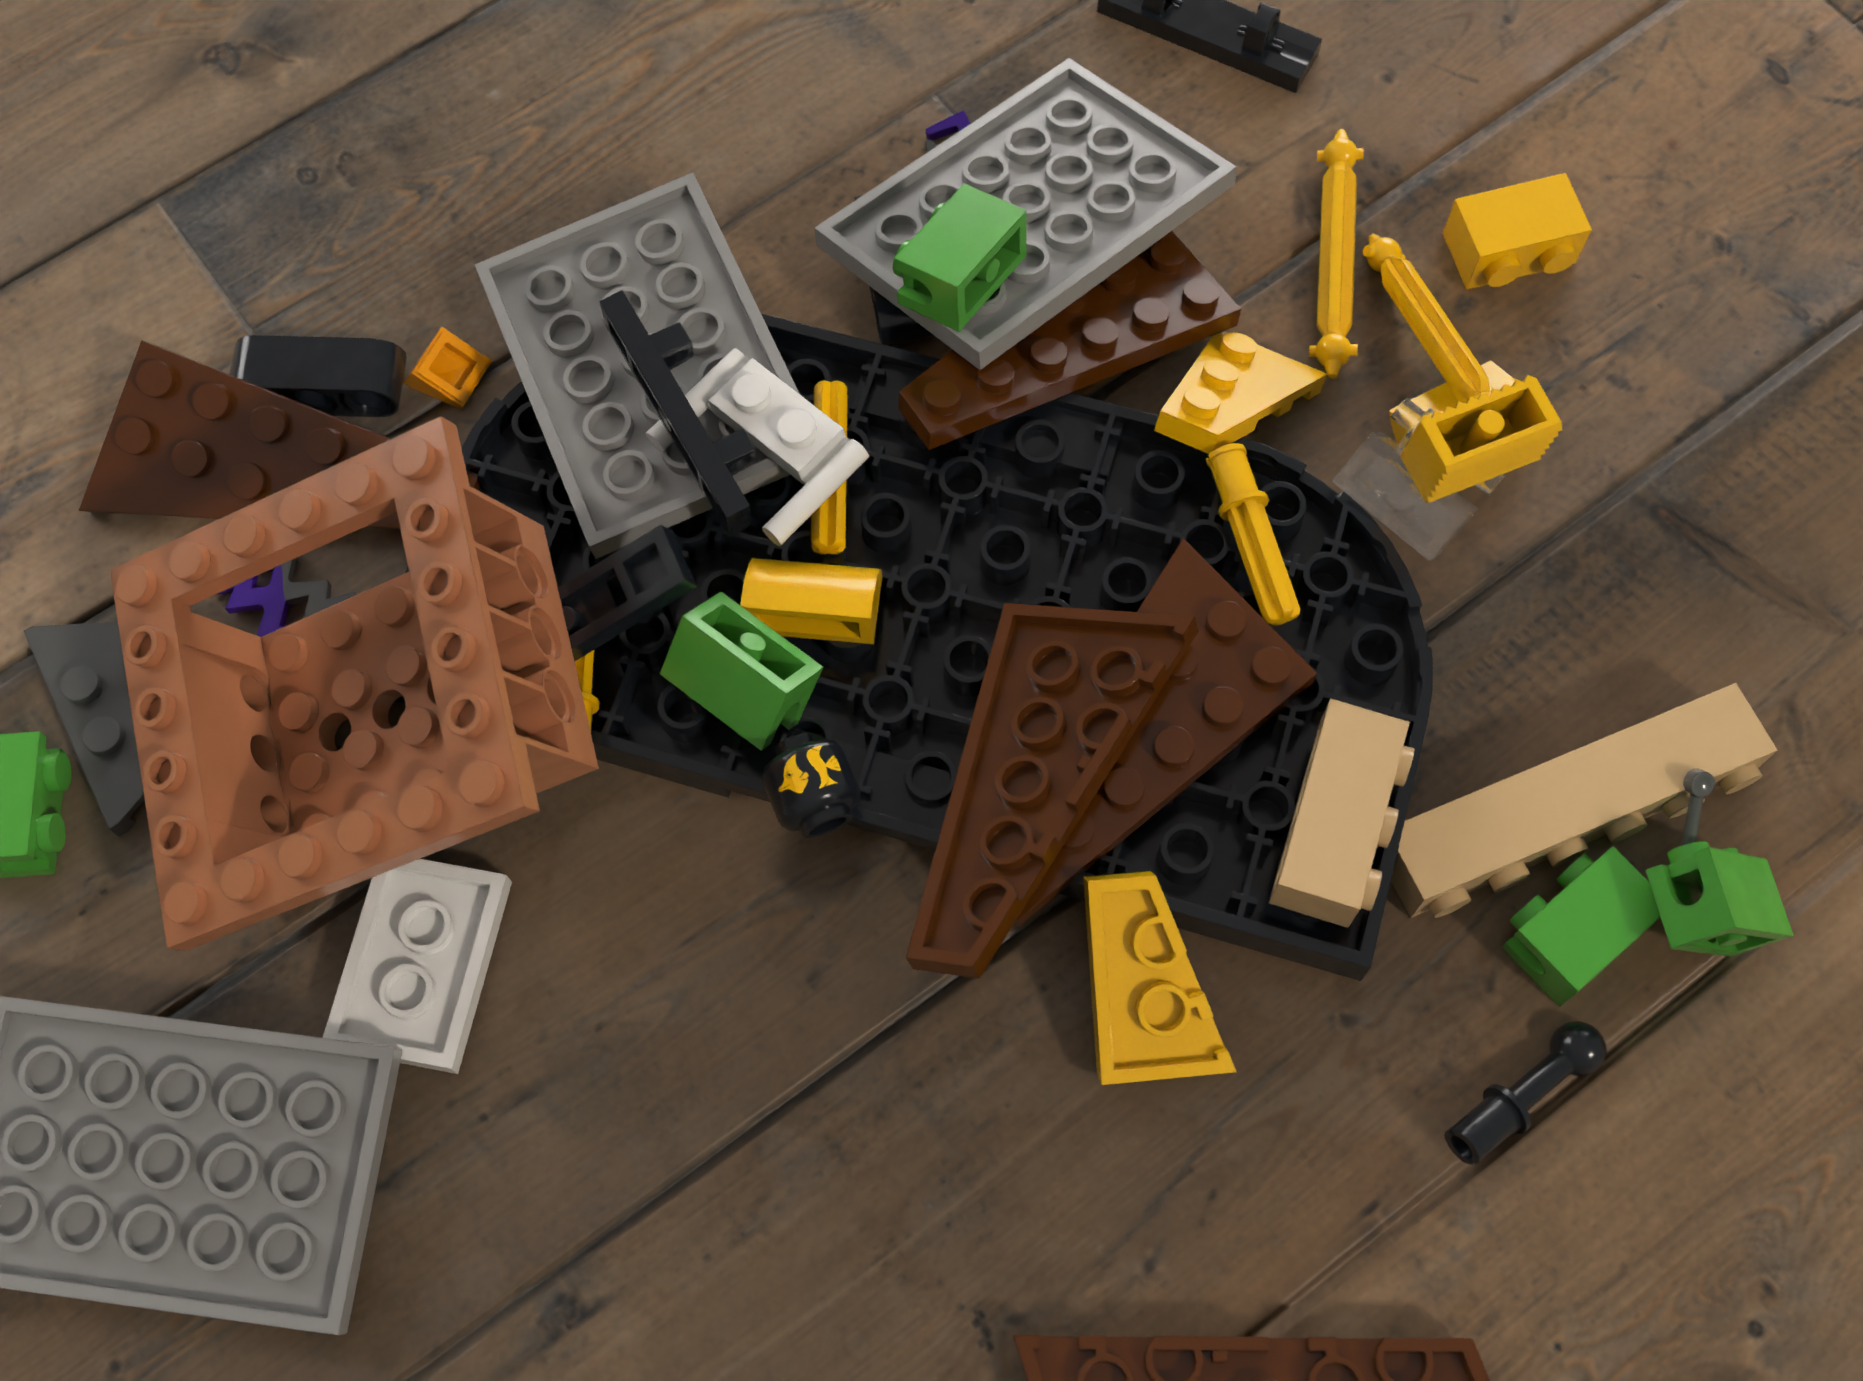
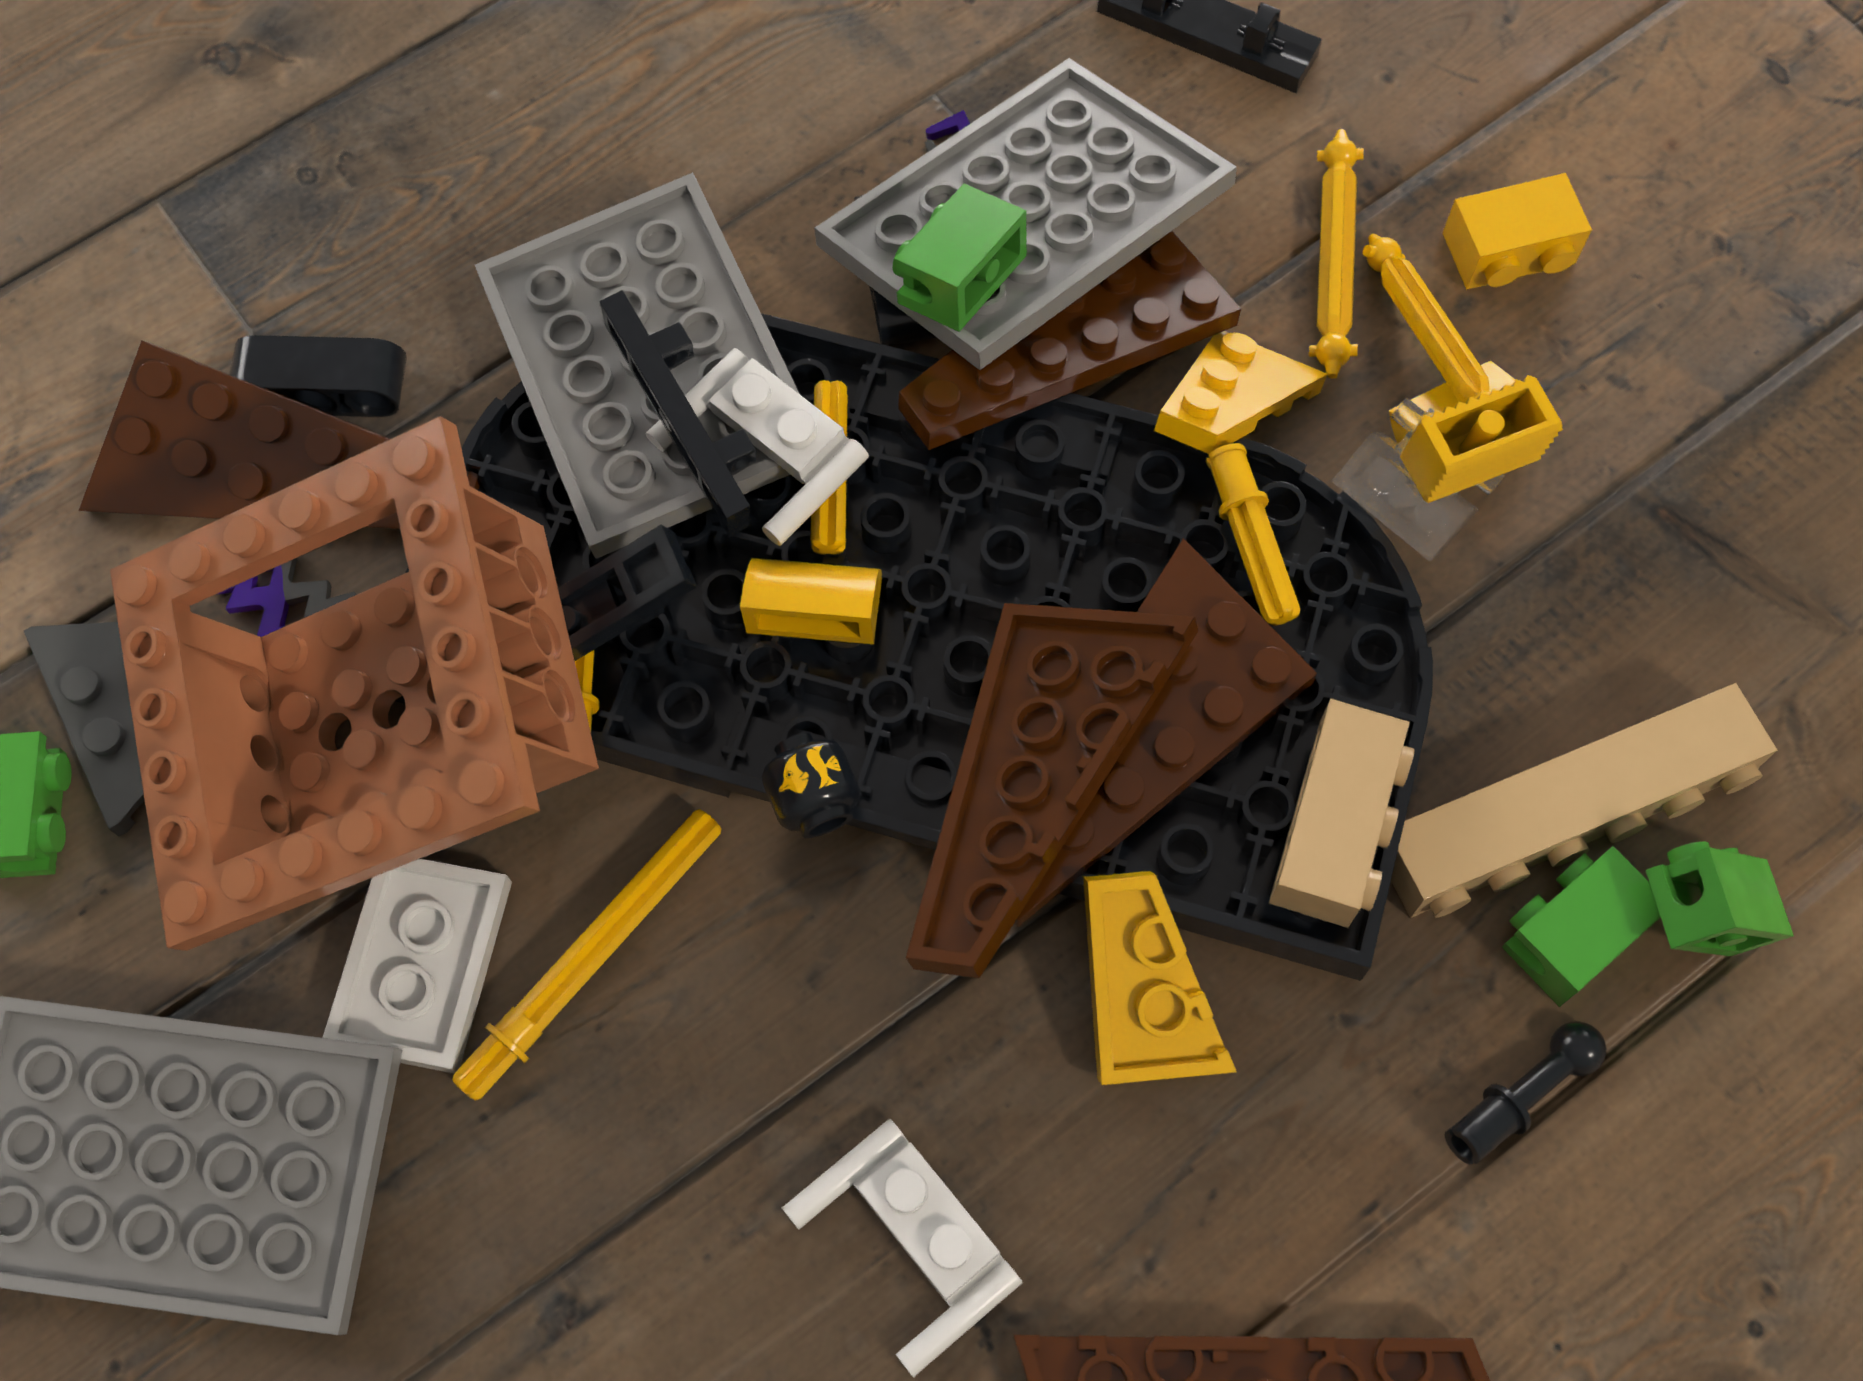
(448, 369): light orange slope -> none
(528, 1019): none -> yellow axle
(740, 669): bright green brick -> none
(929, 1228): none -> white plate
(1699, 785): dark grey hinge -> none

